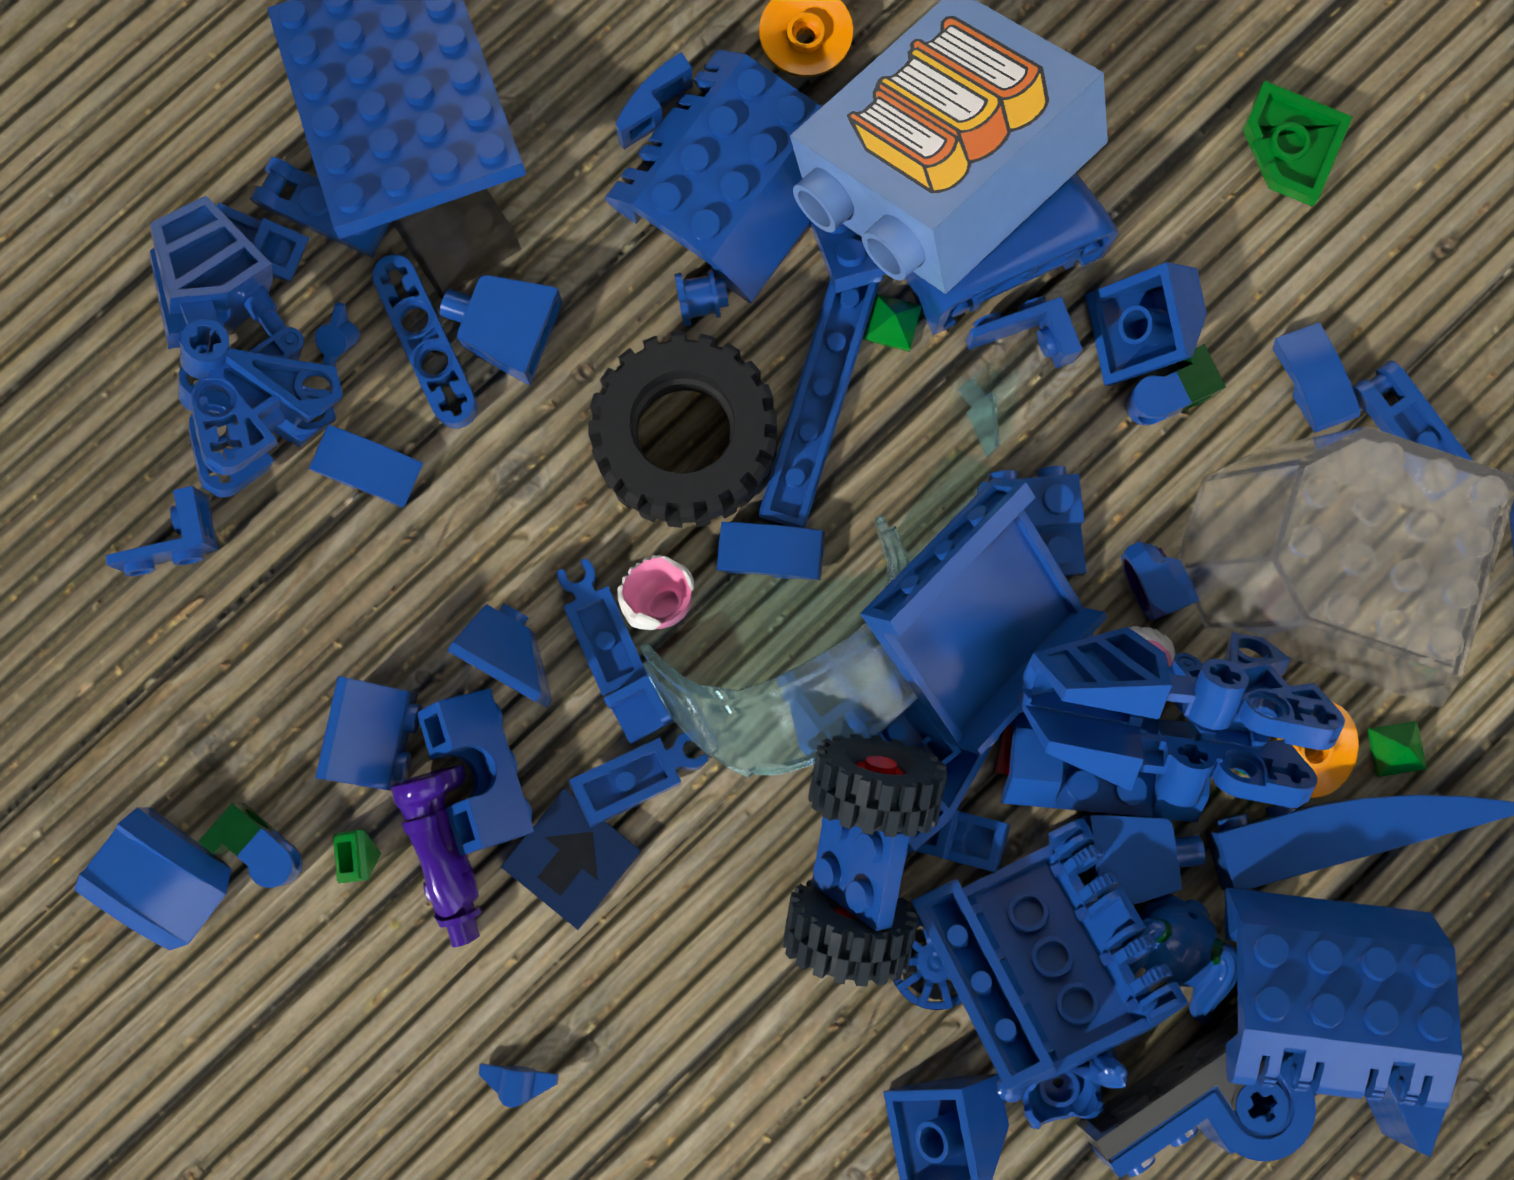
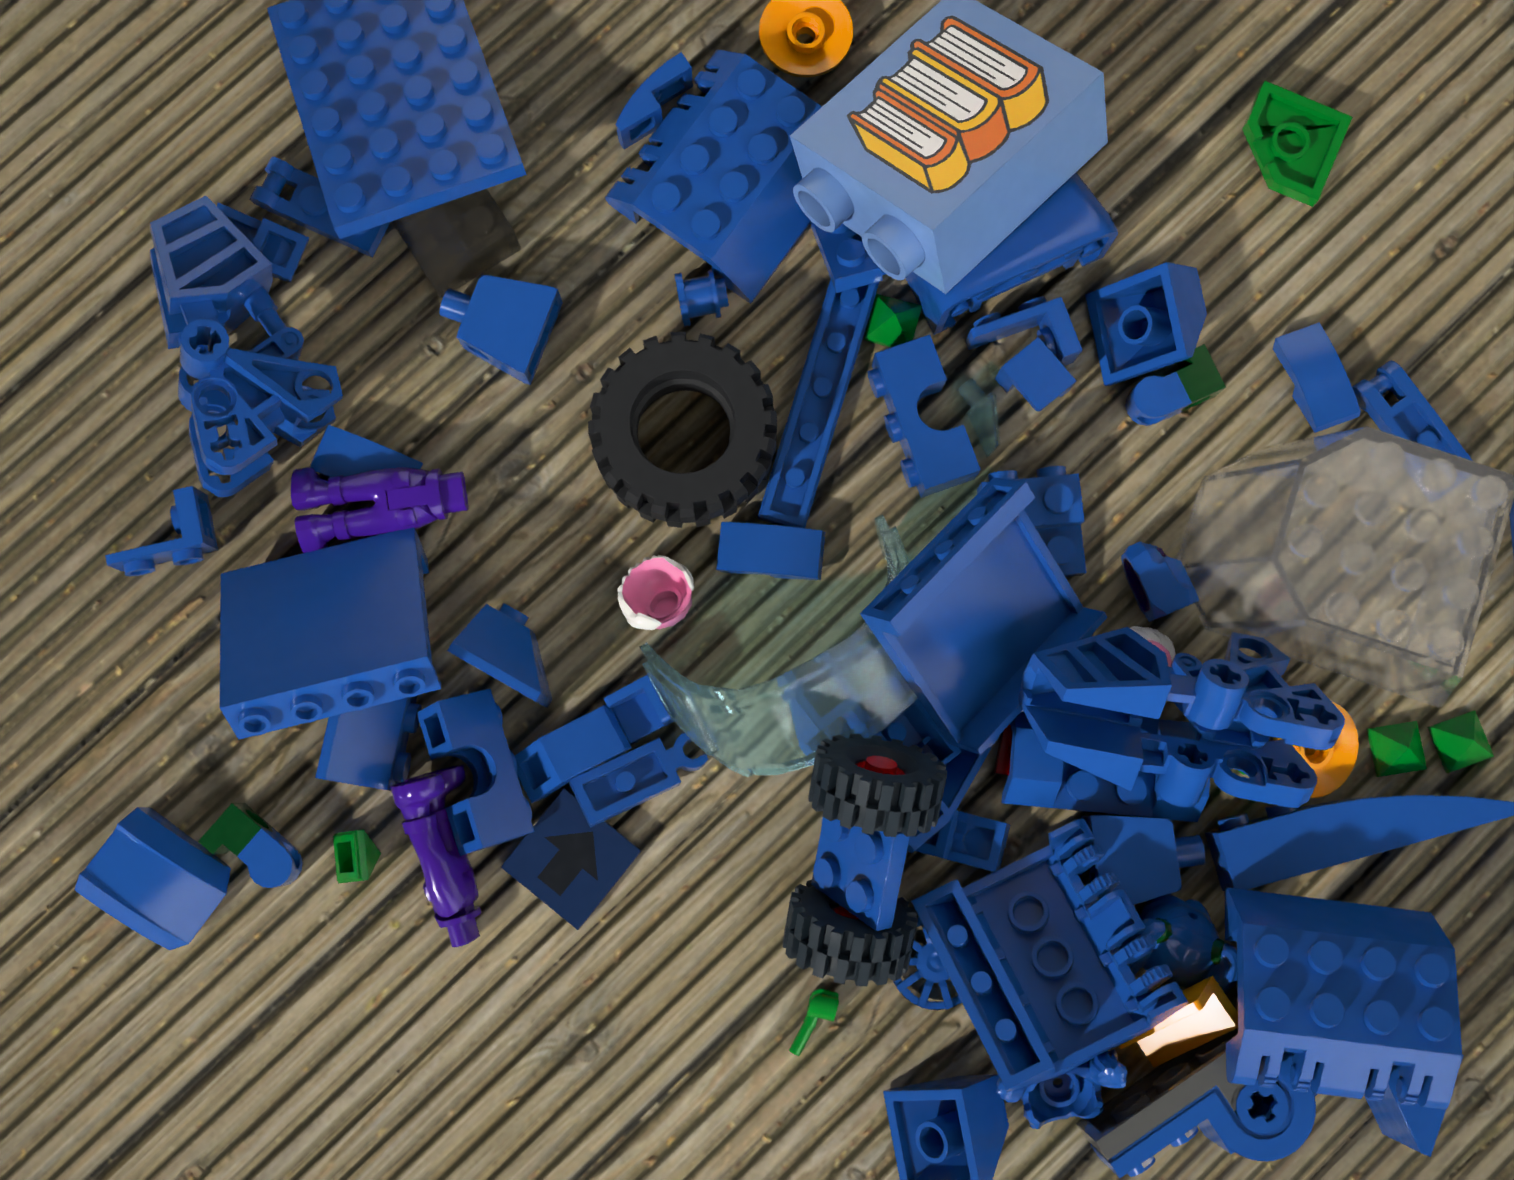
(324, 633): none -> blue panel
(336, 335): blue piece -> none
(401, 497): none -> dark purple piece
(421, 343): blue beam -> none
(517, 1083): blue piece -> none
(570, 752): none -> blue slope
(601, 632): blue plate -> none
(821, 1005): none -> green hand
(933, 456): none -> blue arch
(1036, 375): none -> blue panel
(1200, 1021): none -> panel
(1460, 741): none -> green slope

